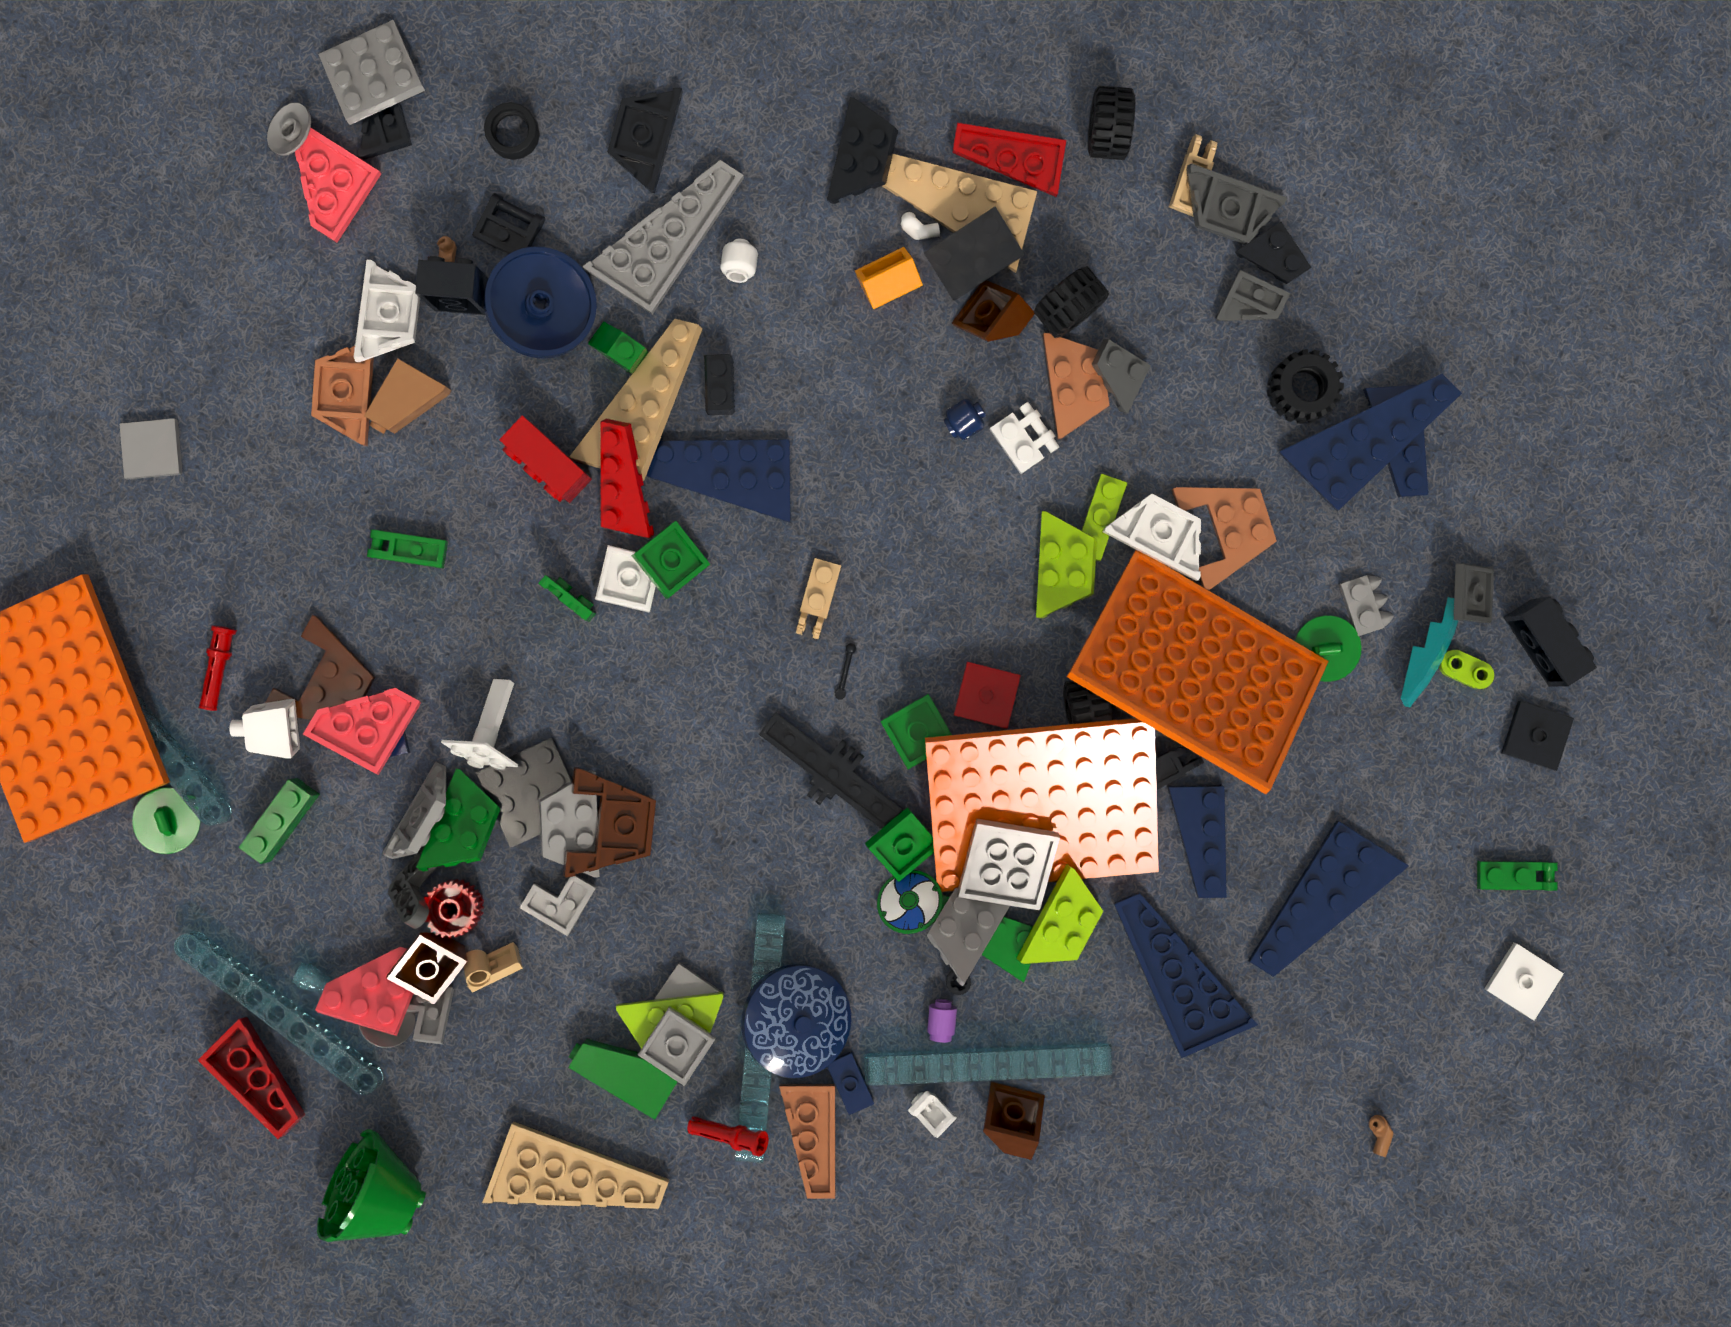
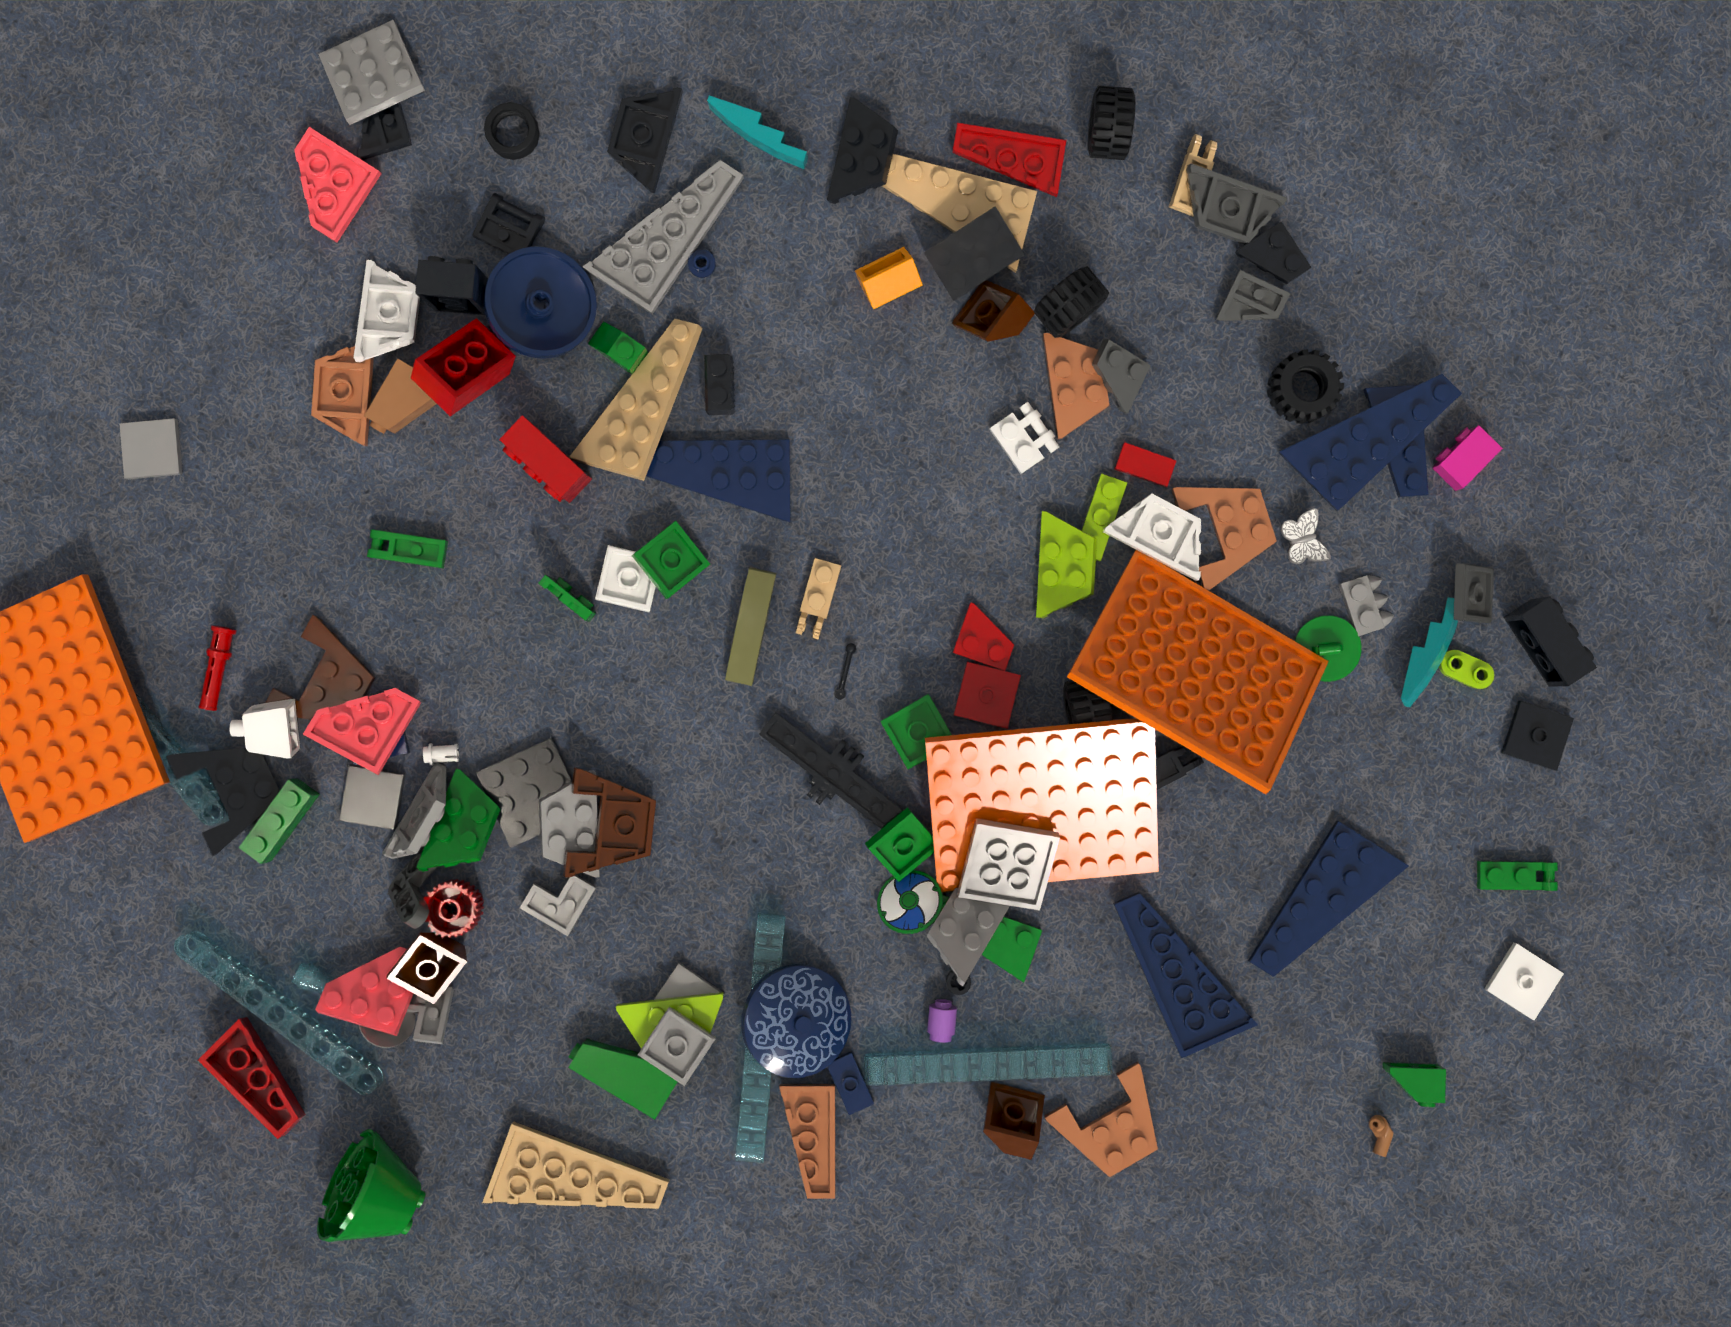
(164, 822): shield -> none
(240, 782): none -> black wing
(289, 129): light grey dish -> none
(372, 797): none -> tile
(444, 753): none -> white pin
(447, 249): medium nougat arm -> none
(462, 367): none -> red brick
(481, 749): white piece -> none
(488, 968): tan plate -> none
(621, 483): red wing -> none
(705, 271): none -> dark blue plate
(737, 1137): red pin -> none
(739, 260): white head -> none
(749, 126): none -> teal slope
(750, 626): none -> olive slope
(916, 229): white arm -> none
(932, 1113): white bracket -> none
(965, 419): dark blue head -> none
(983, 640): none -> red wing
(1063, 922): lime wing -> none
(1117, 1136): none -> nougat wing
(1145, 464): none -> red tile
(1202, 830): dark blue wing -> none
(1303, 539): none -> light grey animal
(1420, 1081): none -> green slope
(1466, 457): none -> dark pink brick

